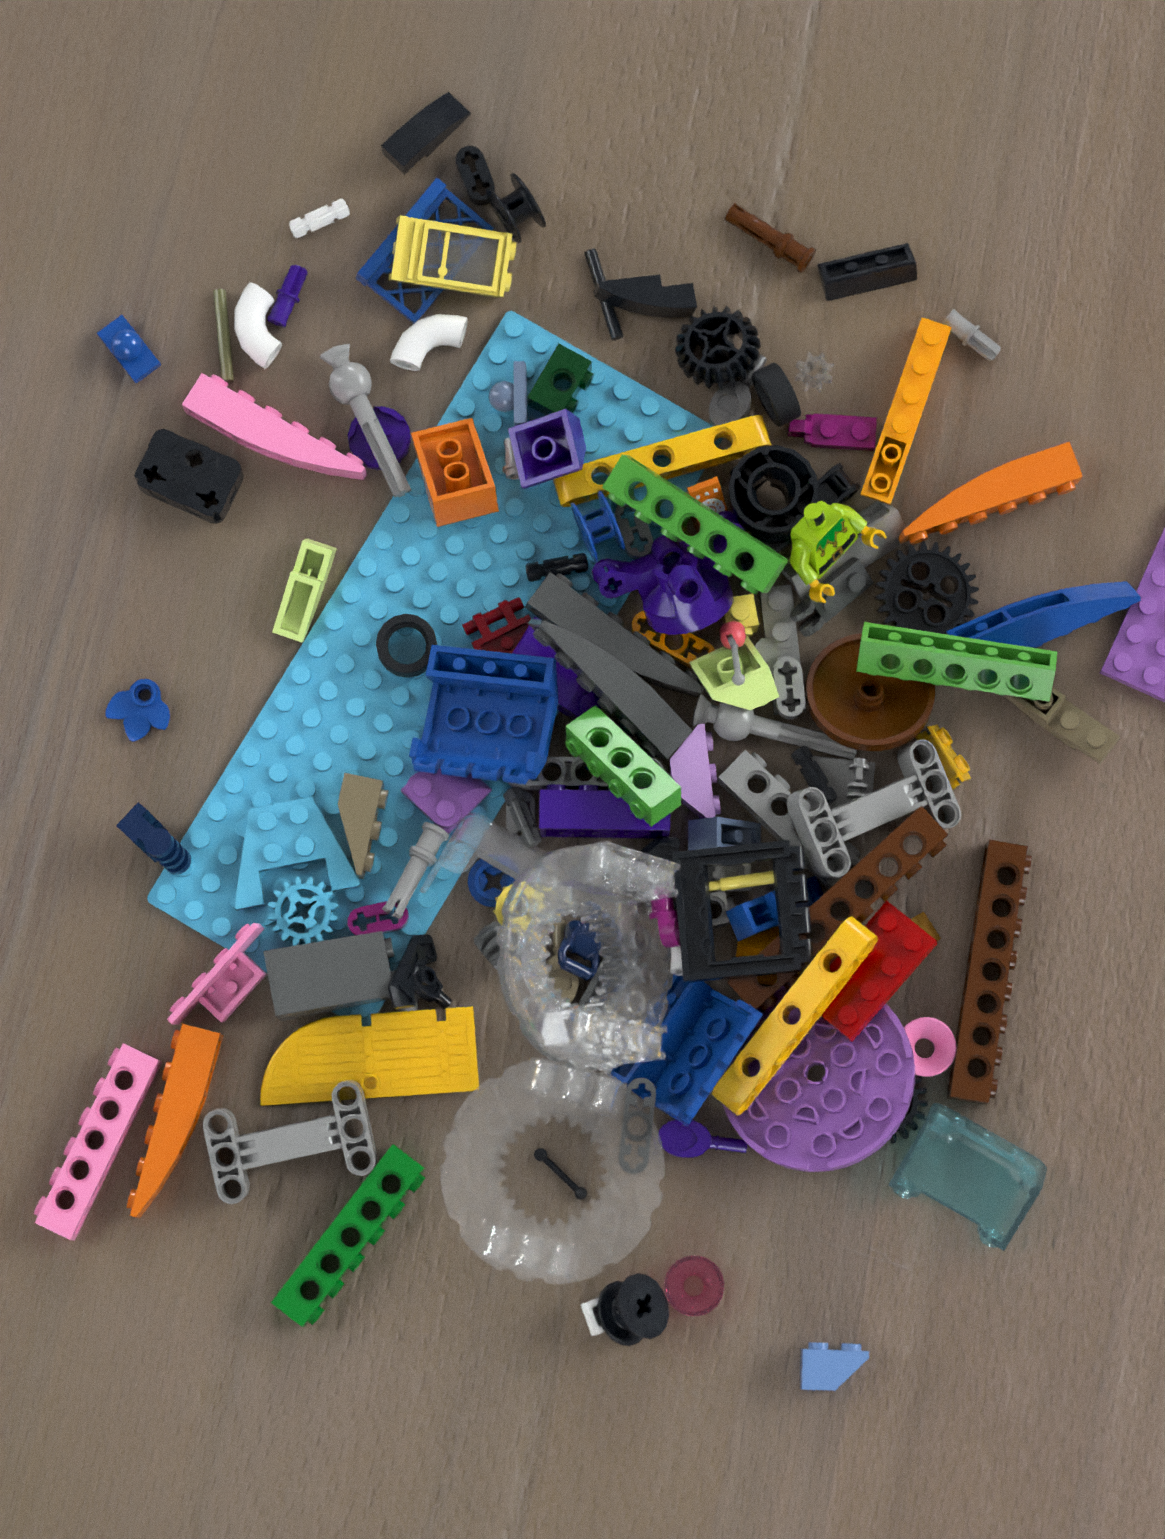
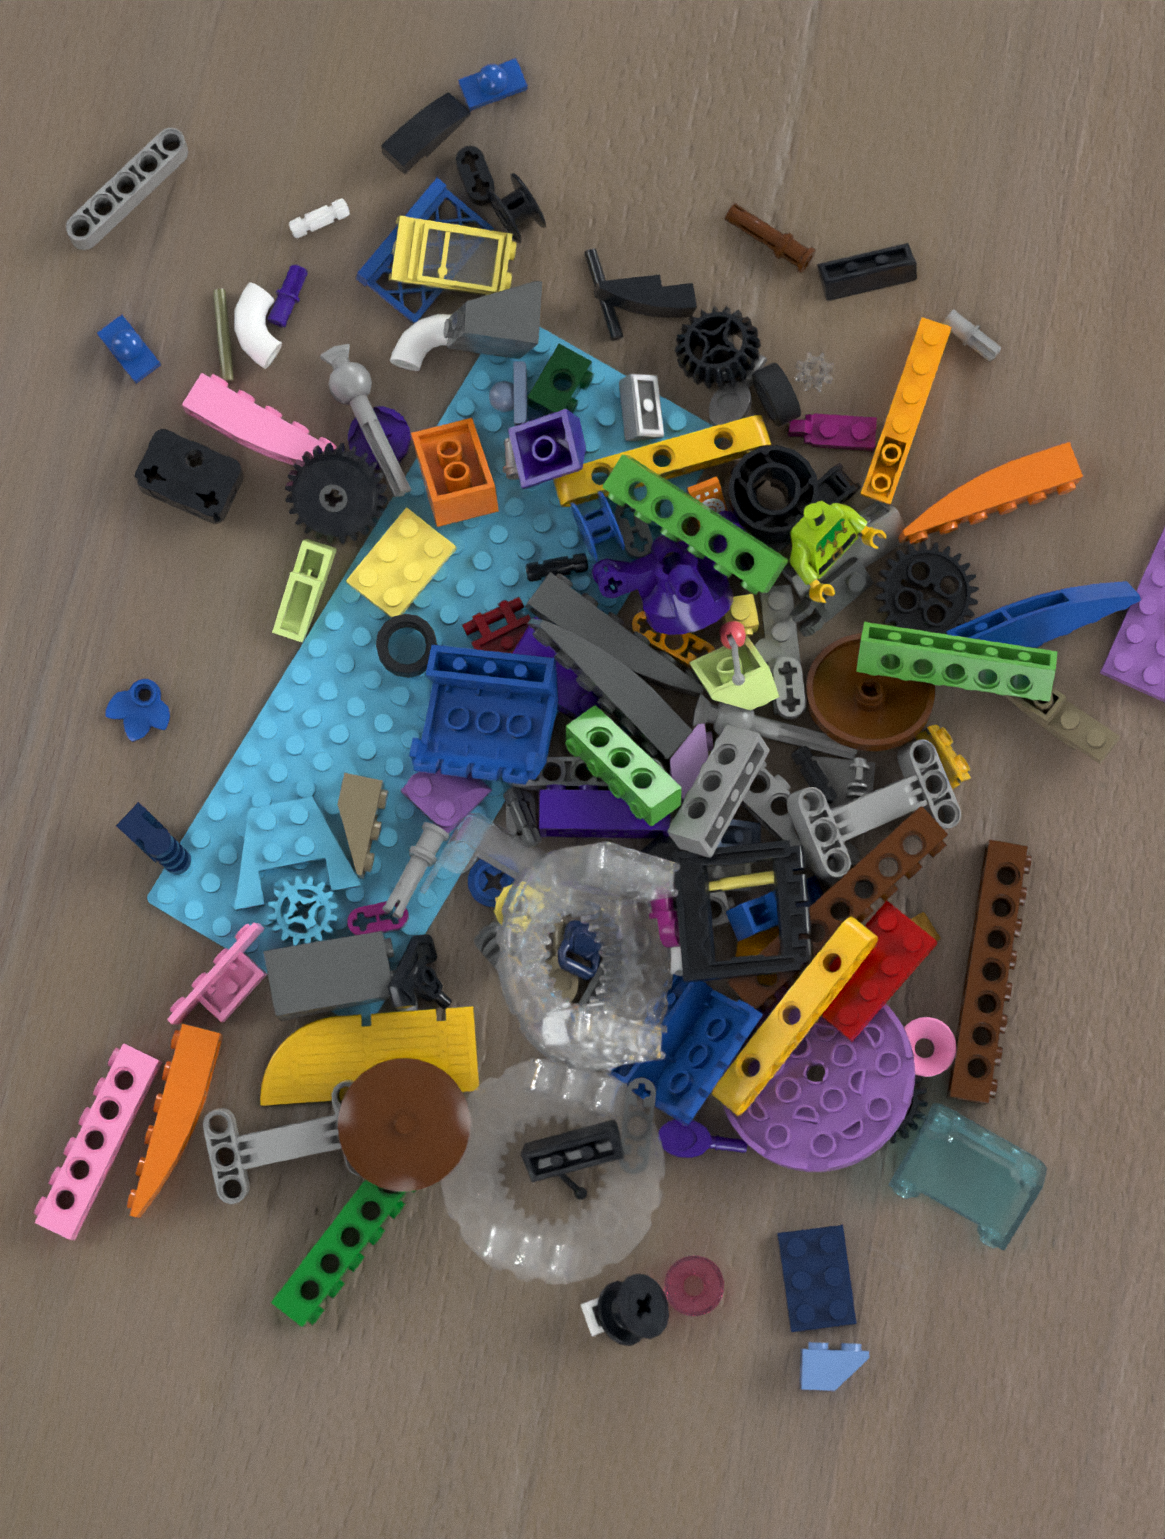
(131, 174): none -> light grey beam
(340, 471): none -> black gear
(401, 564): none -> light yellow plate
(404, 1124): none -> reddish brown dish
(492, 84): none -> blue tile
(497, 323): none -> dark grey slope
(572, 1150): none -> black slope
(641, 407): none -> light grey slope
(718, 790): none -> light grey brick
(816, 1278): none -> dark blue plate

